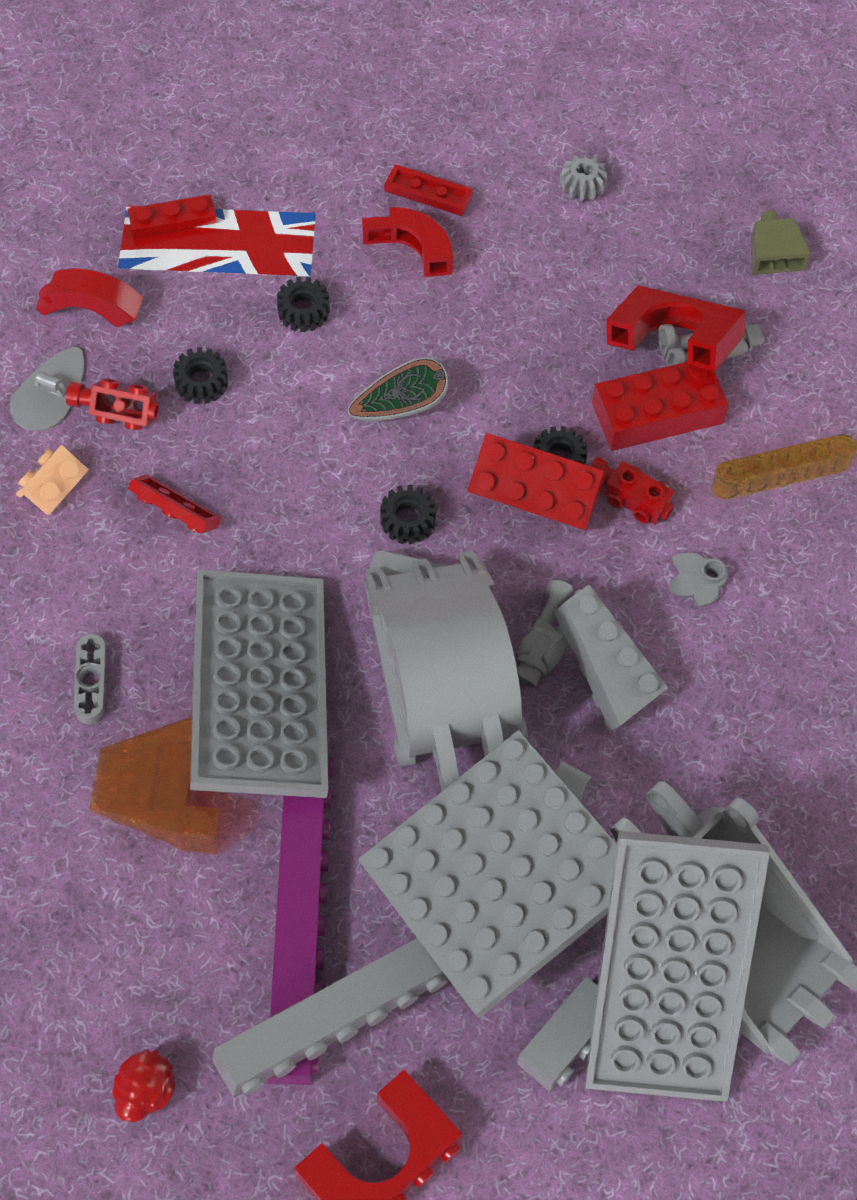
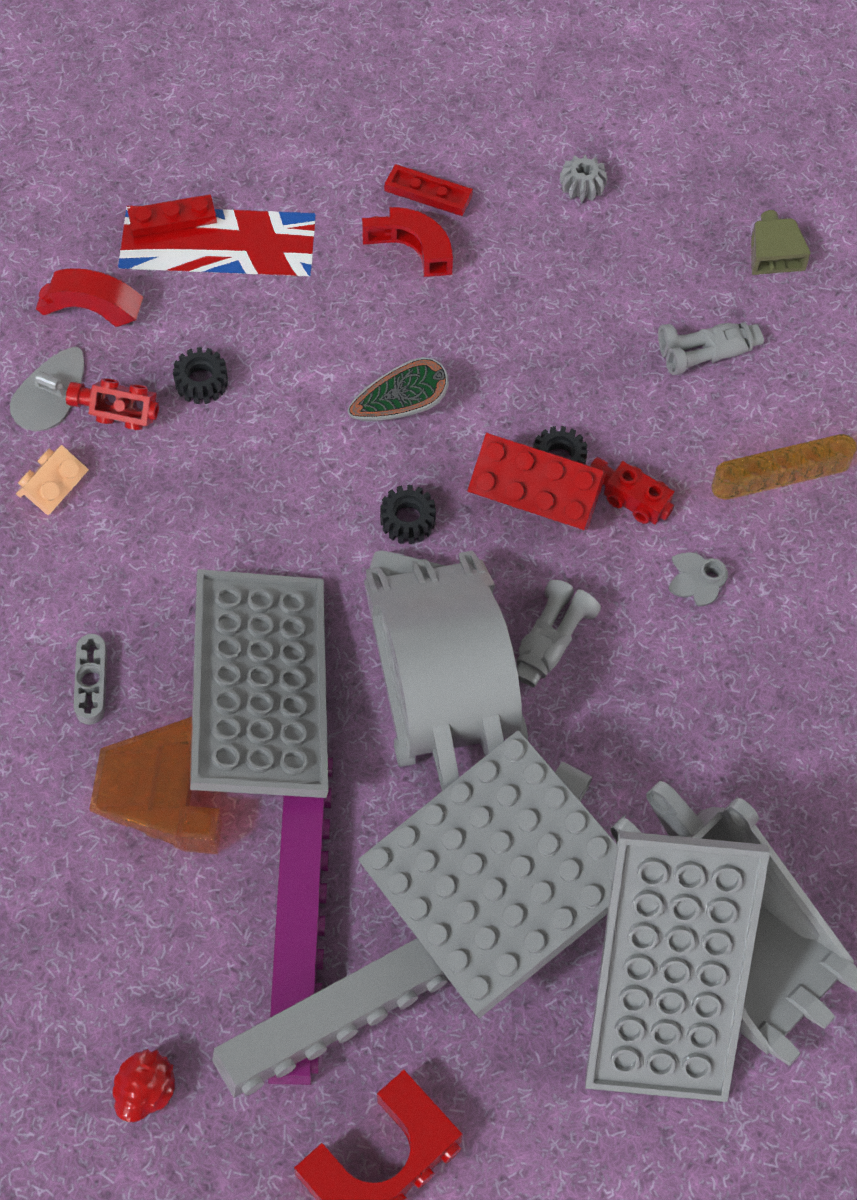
(174, 504): red plate -> none
(303, 317): black tyre -> none
(562, 1038): light grey brick -> none
(608, 658): light grey wedge -> none
(658, 404): red brick -> none
(714, 325): red arch -> none

